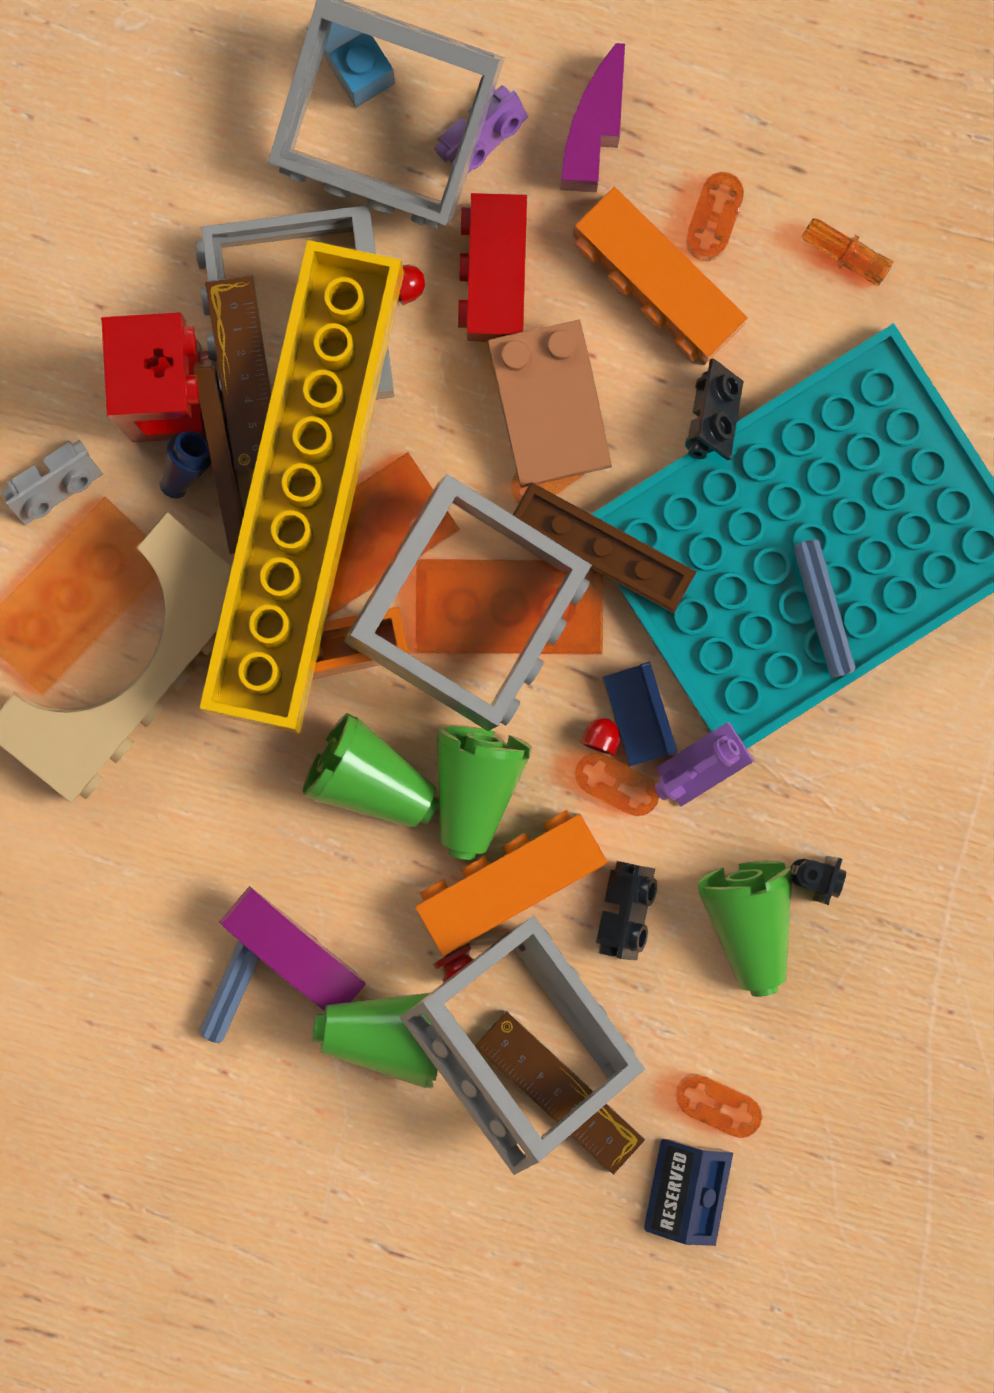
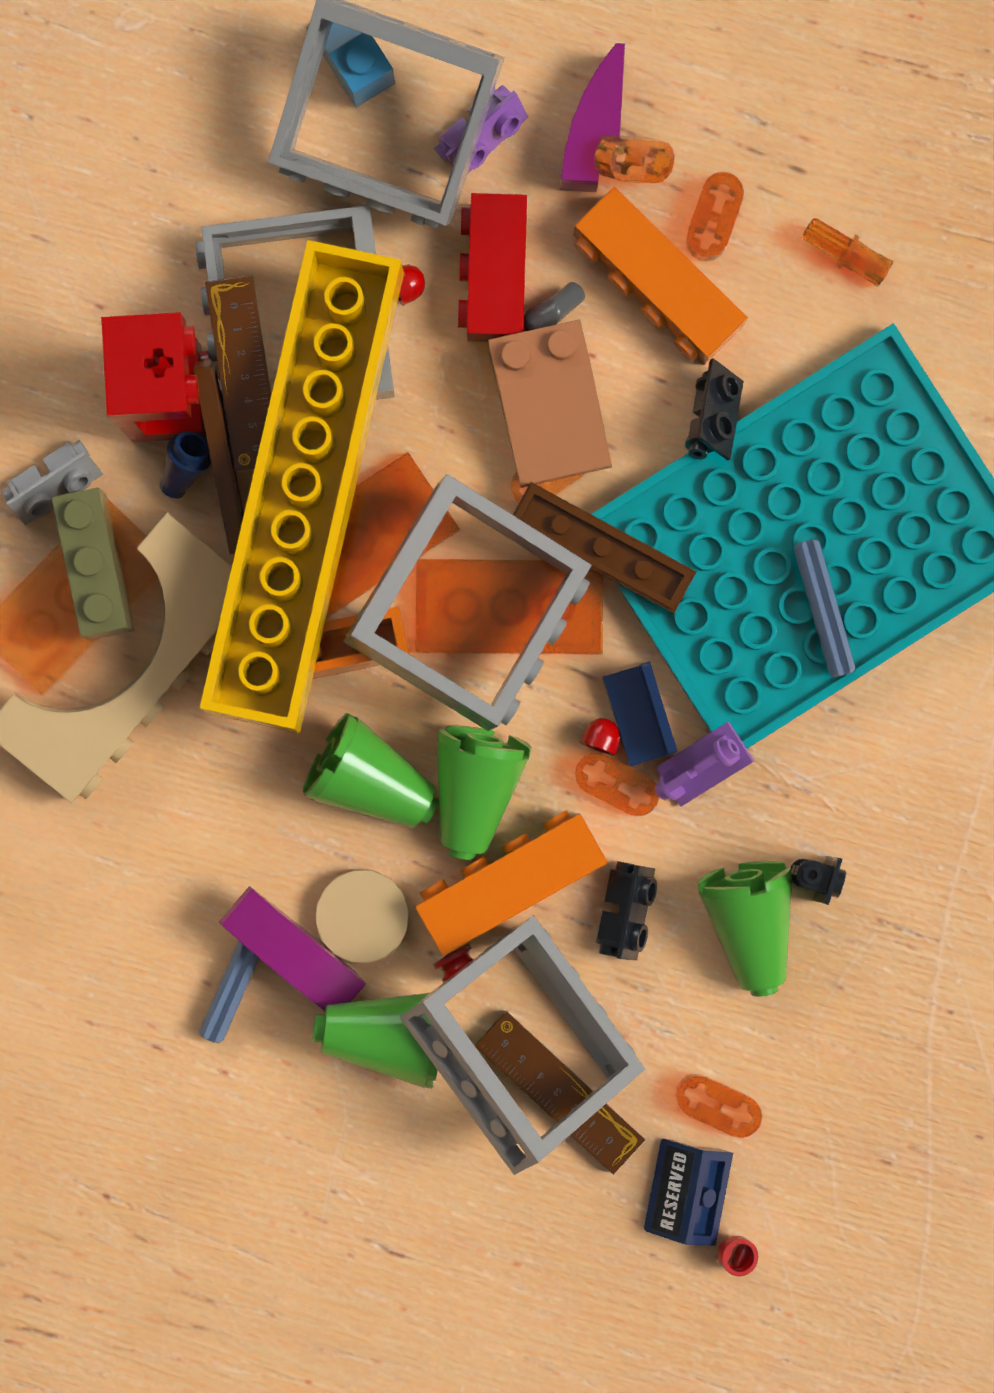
(93, 564): none -> olive brick
(362, 916): none -> tan tile
(554, 308): none -> dark grey arm
(633, 167): none -> clear orange beam
(744, 1259): none -> red hinge

